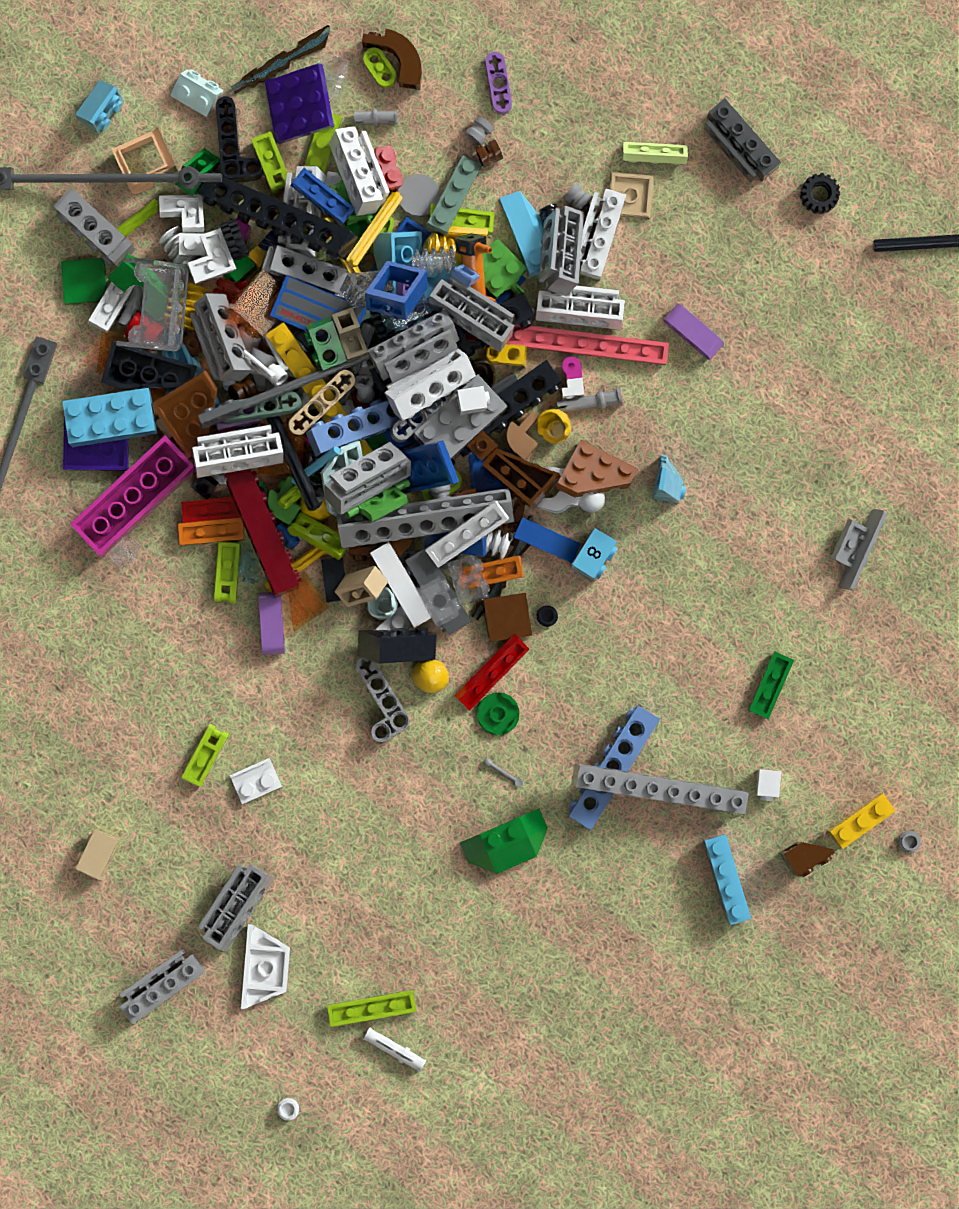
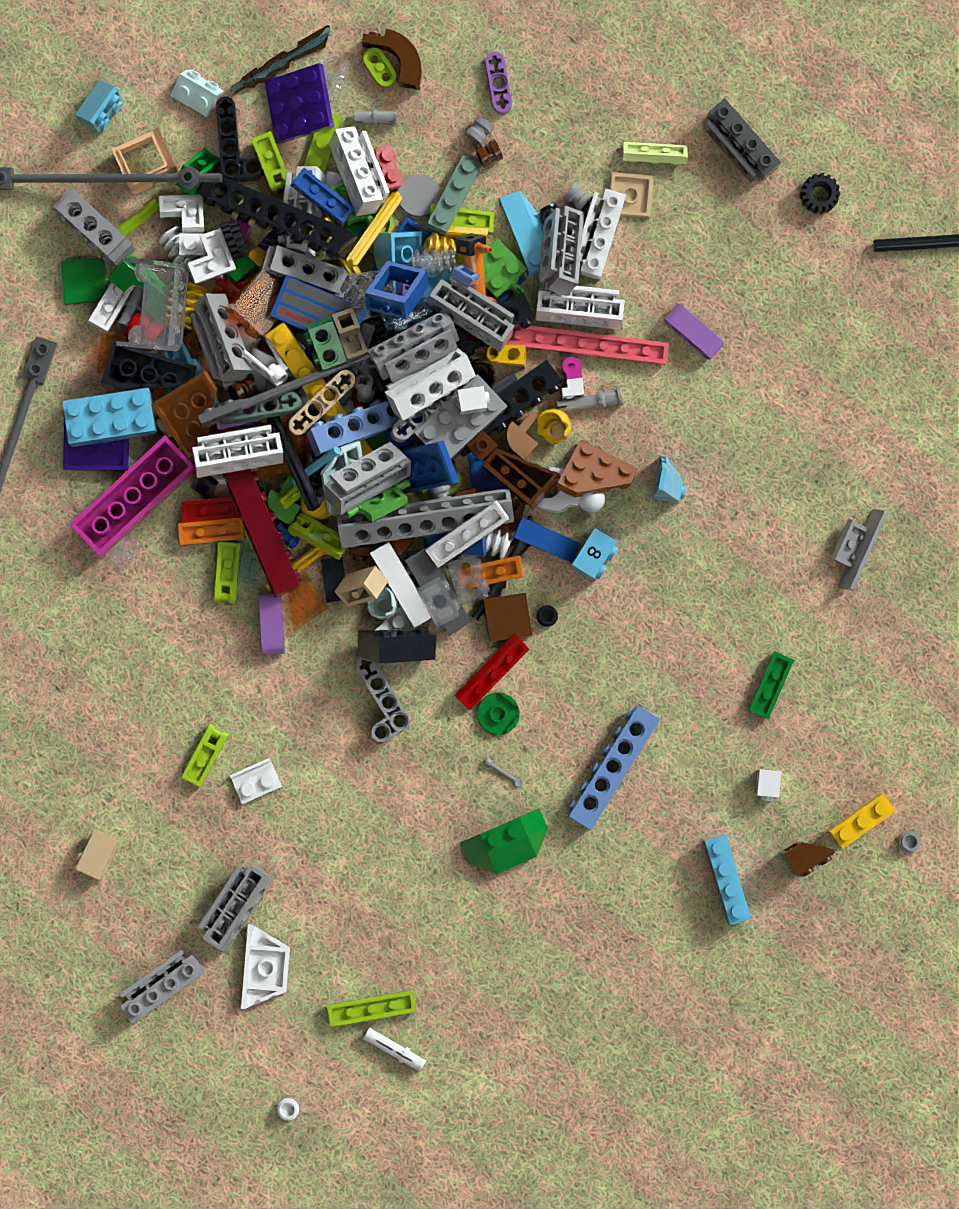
(430, 676): yellow hair -> none
(659, 788): light grey brick -> none

